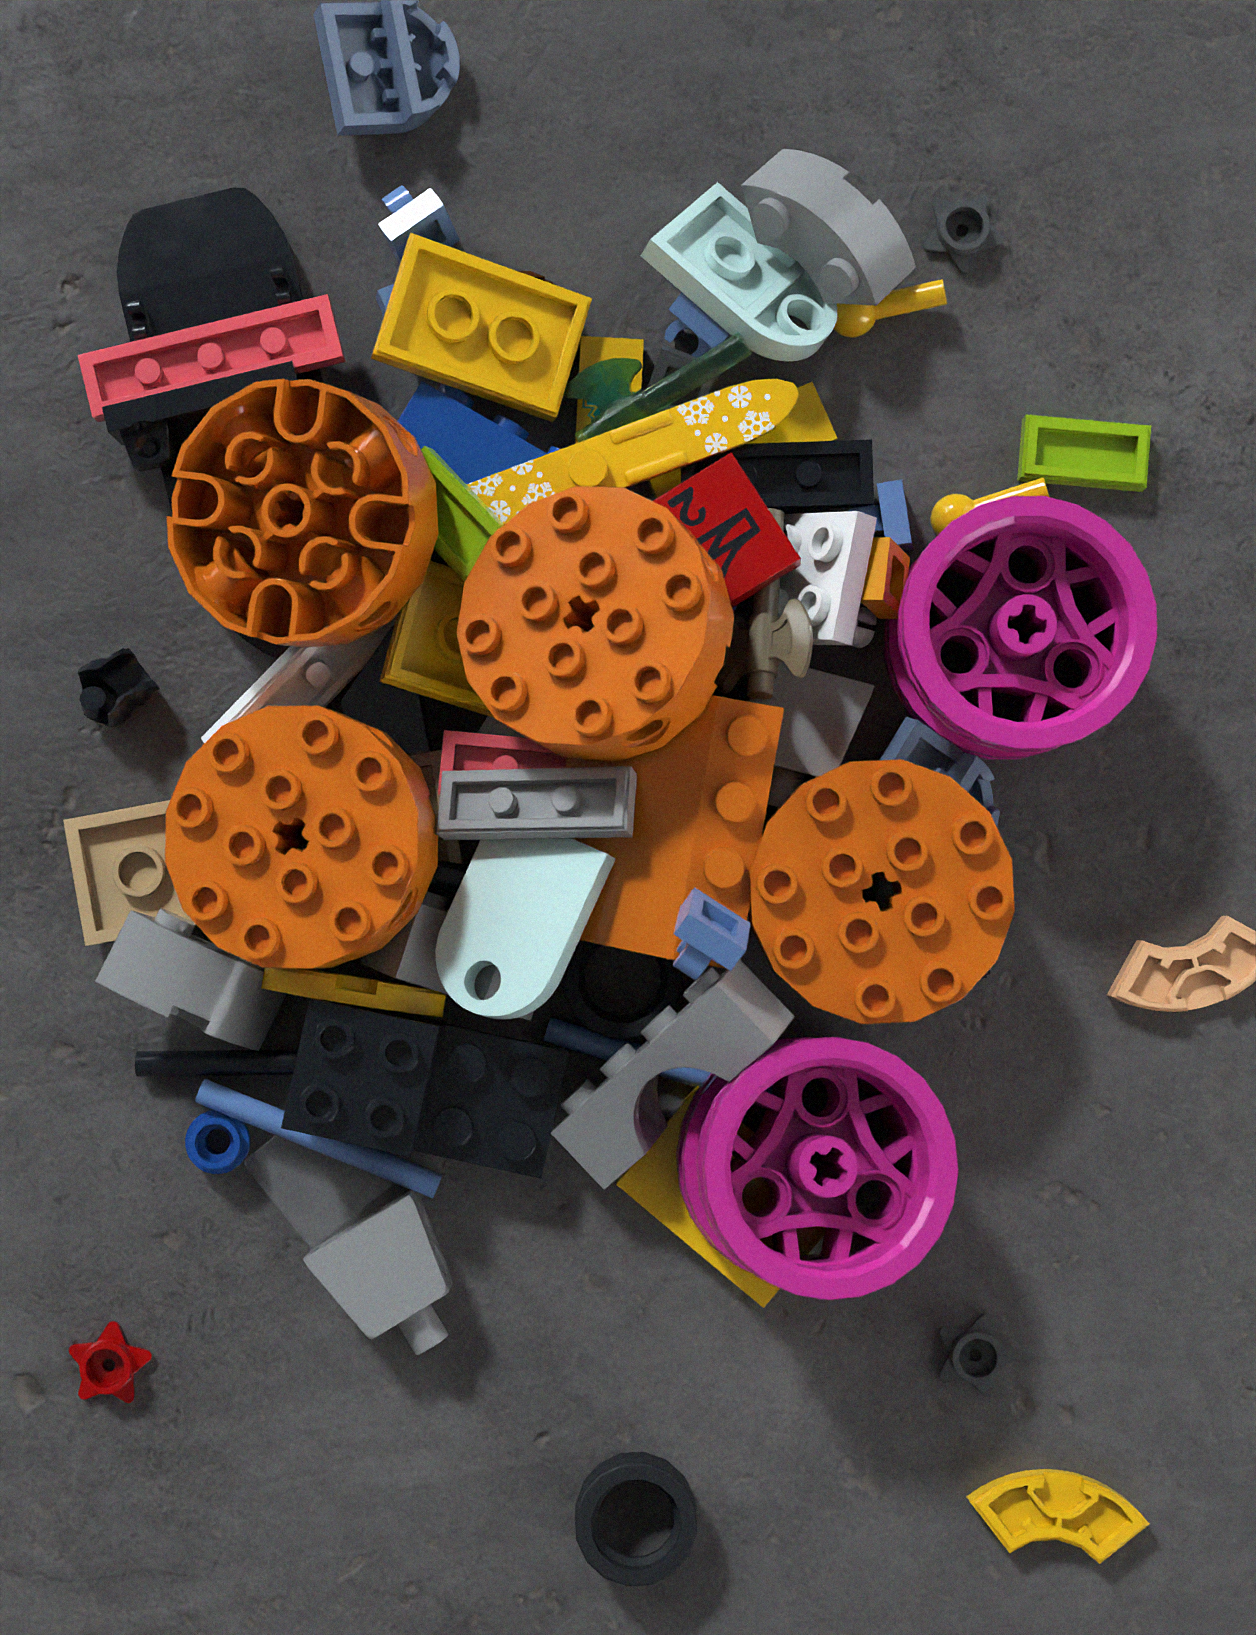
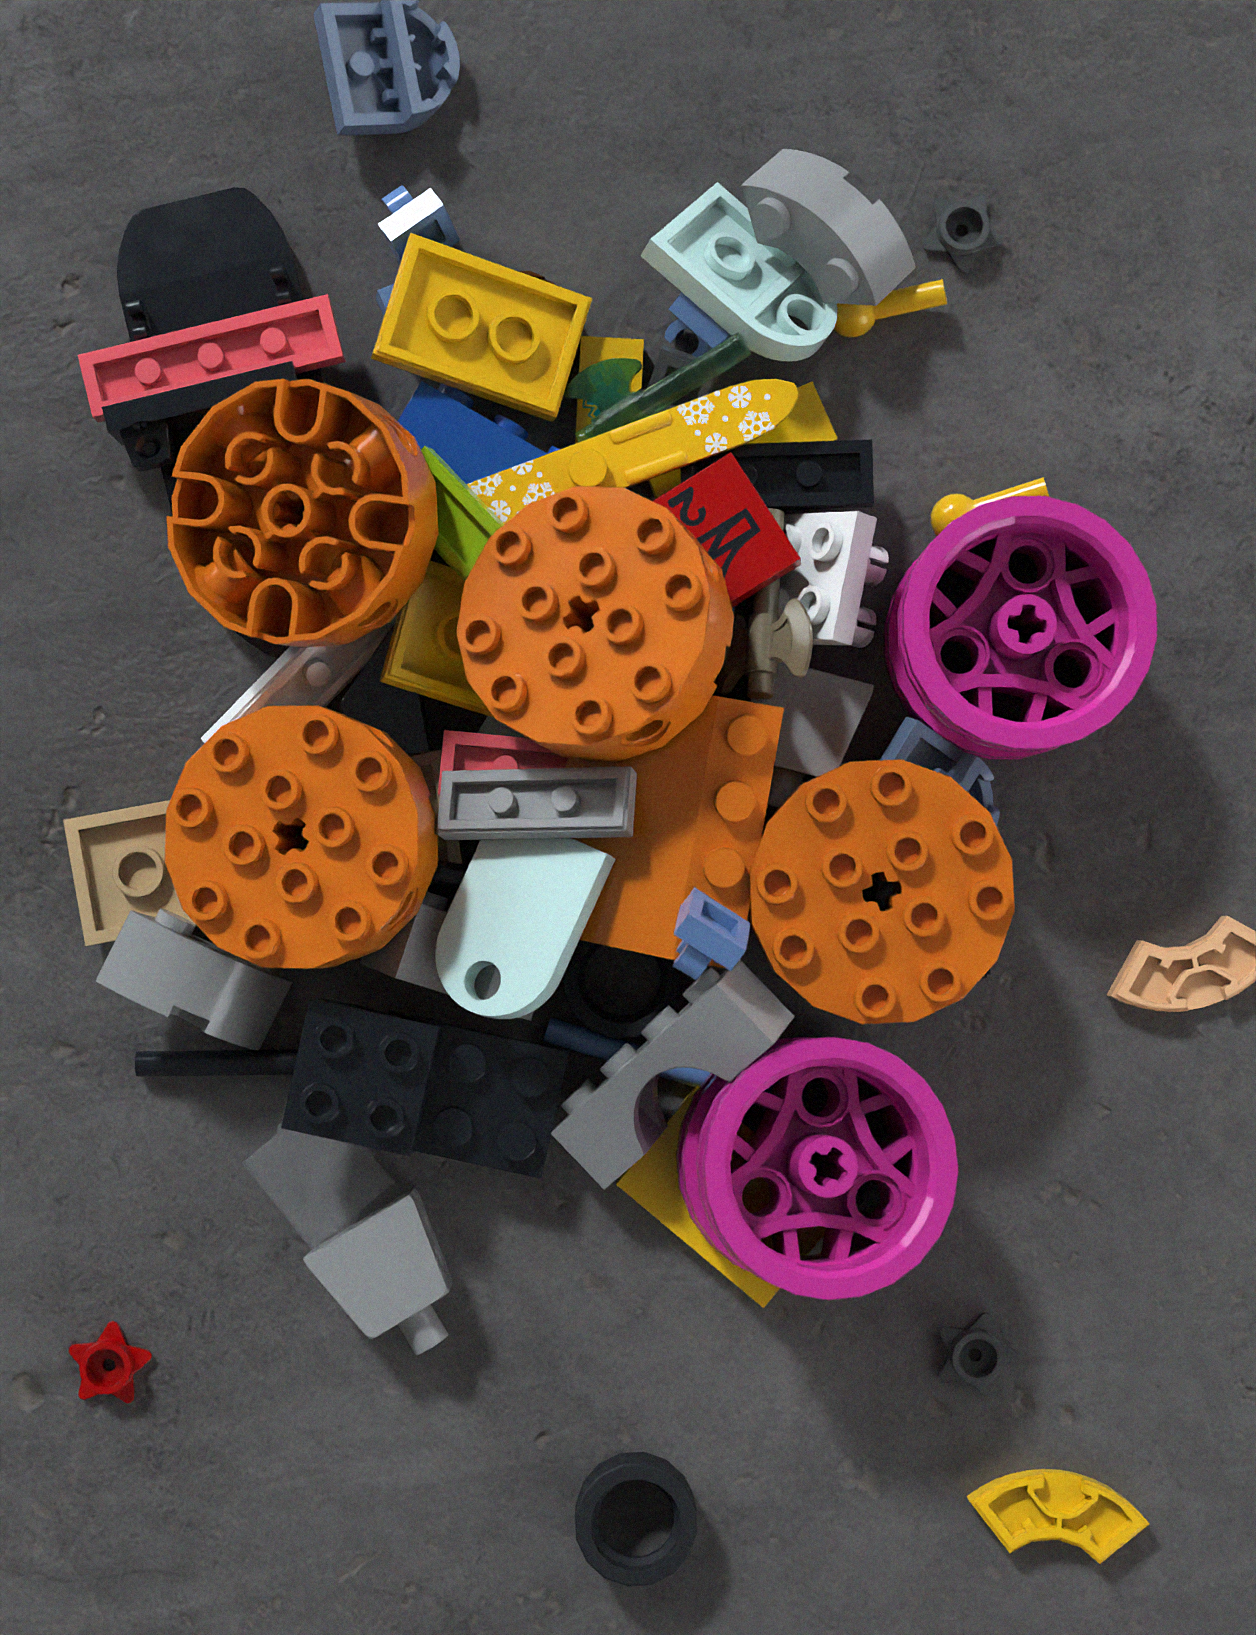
(114, 688): black arm -> none
(204, 1156): blue plate -> none
(354, 990): yellow tile -> none
(367, 1159): medium blue bar -> none
(885, 578): plate -> none
(891, 514): medium blue tile -> none
(1084, 453): lime tile -> none

